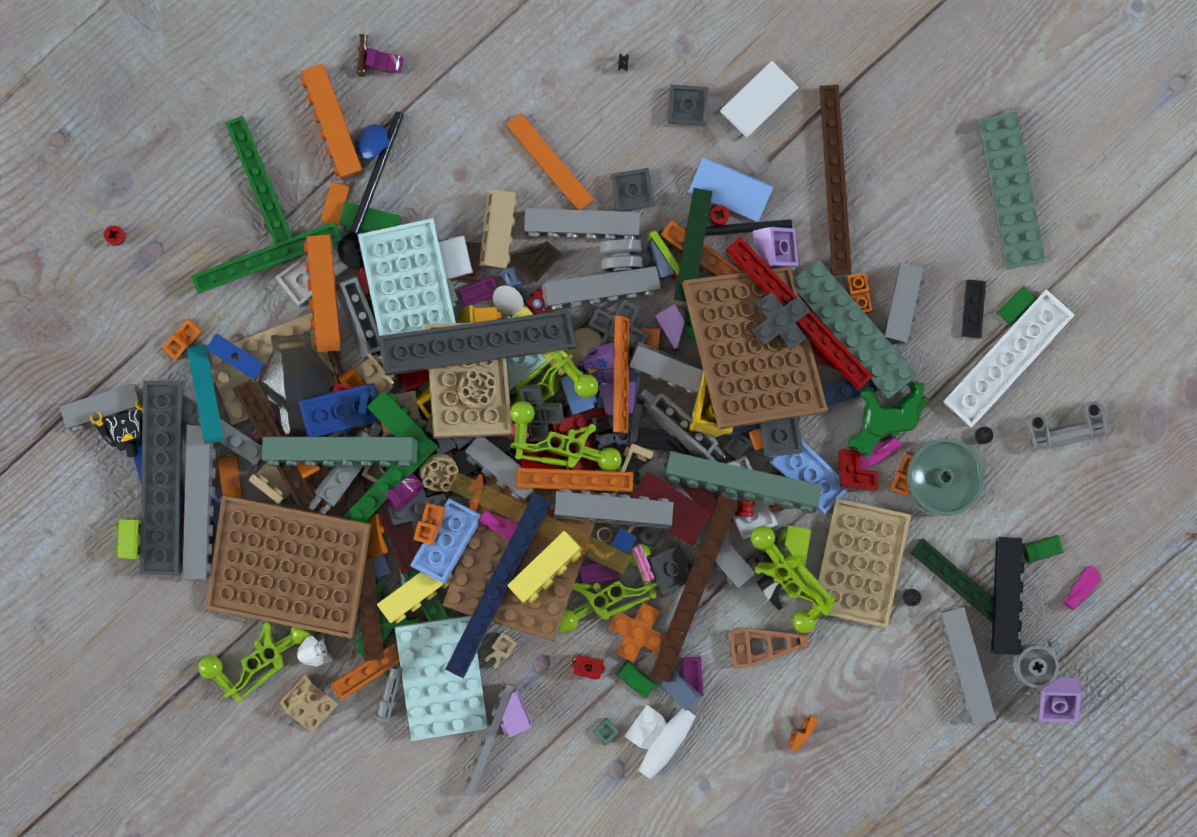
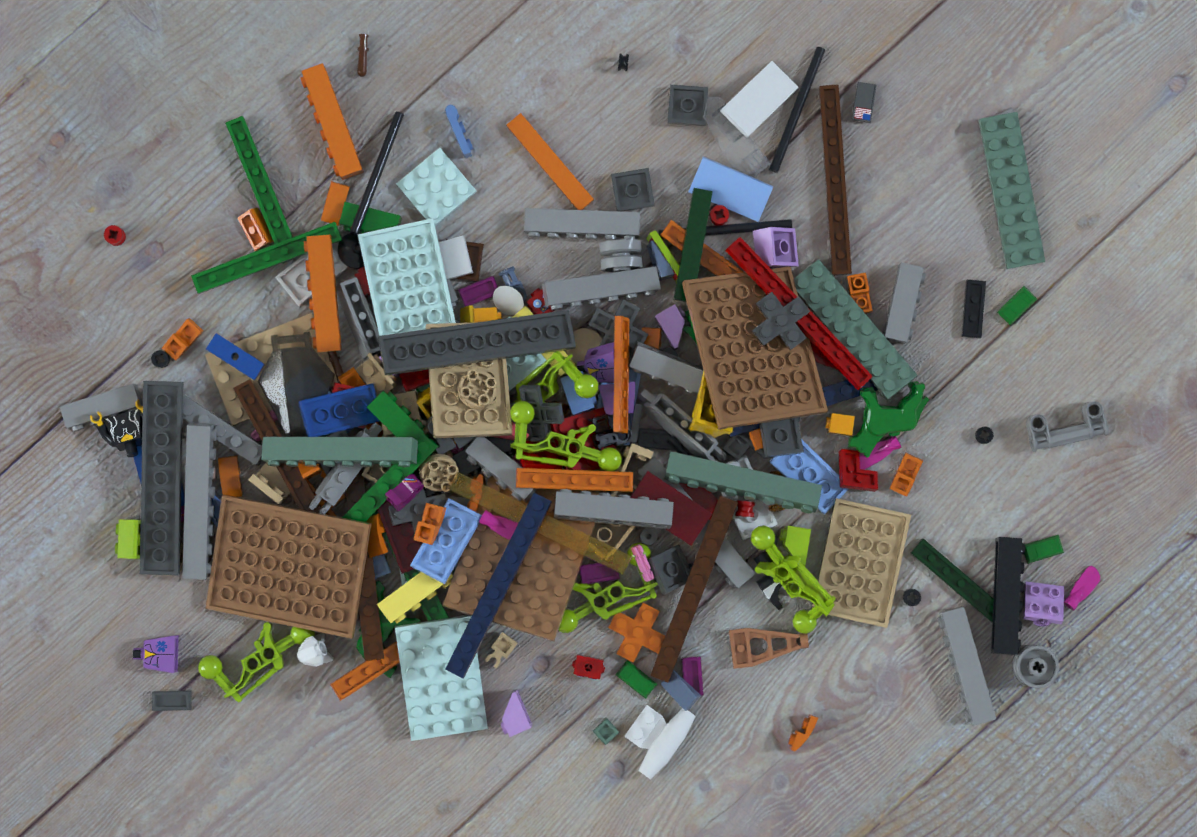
(159, 654): none -> medium lavender torso
(161, 364): none -> black bush
(171, 700): none -> dark grey tile
(205, 394): teal tile -> none
(255, 228): none -> orange slope
(308, 704): tan bracket -> none
(364, 402): blue tile -> none
(371, 141): blue dish -> none
(384, 62): magenta leg -> none
(387, 701): light grey pin -> none
(436, 187): none -> light aqua plate
(458, 129): none -> medium blue hinge
(485, 747): light grey plate -> none
(497, 229): tan brick -> none
(536, 260): dark brown wing -> none
(545, 567): light yellow brick -> none
(623, 540): blue tile -> none
(797, 109): none -> black piece
(840, 424): none -> light orange brick
(864, 102): none -> dark grey tile
(945, 477): sand green dish -> none
(1008, 358): white plate -> none
(1043, 603): none -> lavender plate
(1060, 701): lavender slope -> none

